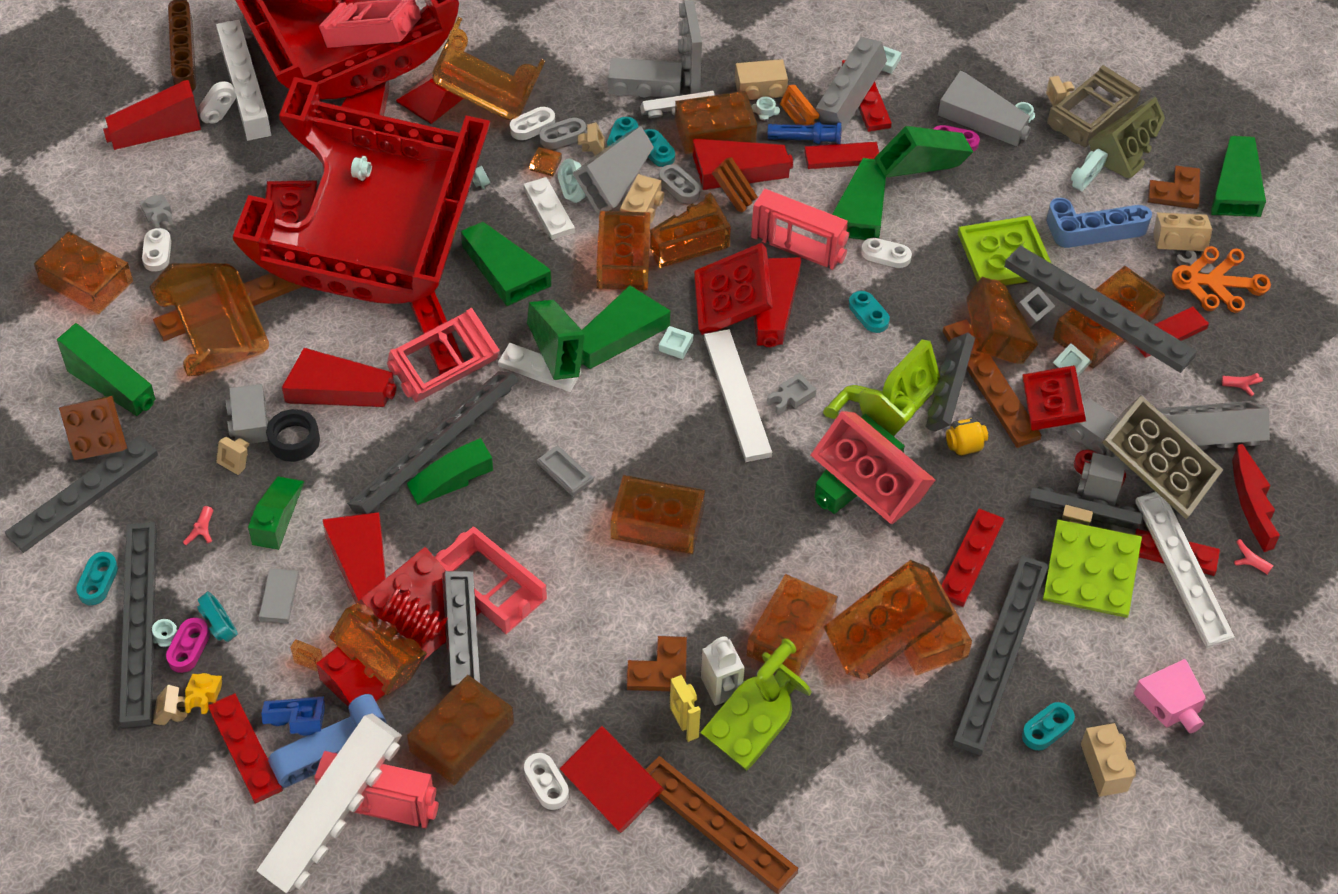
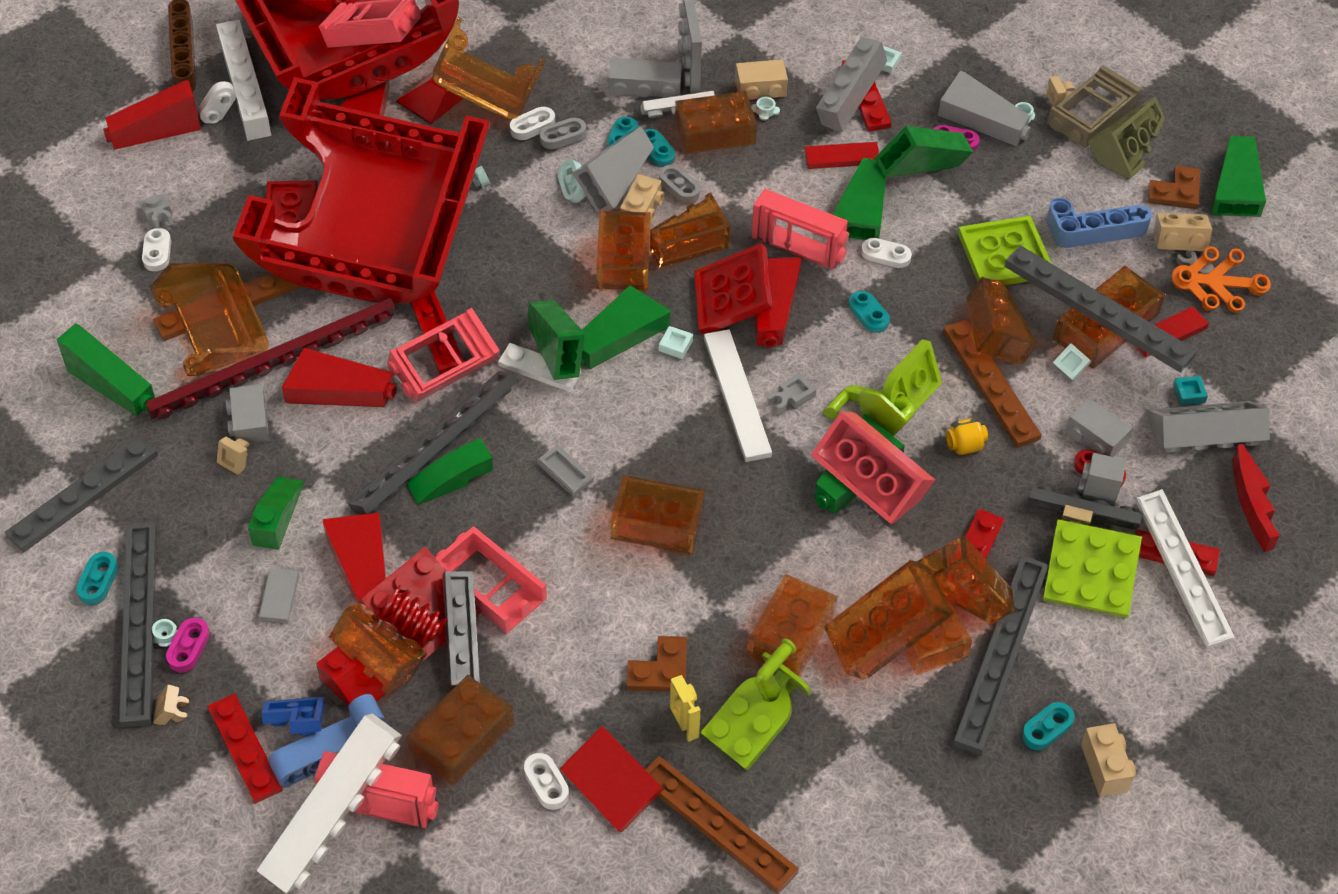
(83, 272): clear orange brick -> none
(93, 428): dark orange plate -> none
(201, 526): coral bar -> none
(201, 690): yellow plate -> none
(213, 611): teal plate -> none
(264, 362): none -> dark red plate
(296, 451): black tyre -> none
(306, 654): clear orange tile -> none
(361, 168): light aqua plate -> none
(504, 264): green slope -> none
(545, 161): clear orange plate -> none
(549, 208): white plate -> none
(593, 140): tan tile -> none
(721, 670): white brick -> none
(737, 182): dark orange tile -> none
(755, 160): red slope -> none
(800, 105): orange tile -> none
(816, 132): blue pin -> none
(950, 382): dark grey plate -> none
(970, 580): none -> clear orange wedge
(1035, 306): light grey brick -> none
(1053, 398): red tile -> none
(1092, 166): light aqua plate -> none
(1162, 456): dark tan slope -> none
(1173, 696): bright pink torso -> none
(1190, 390): none -> teal plate
(1242, 382): coral bar -> none
(1252, 559): coral bar -> none

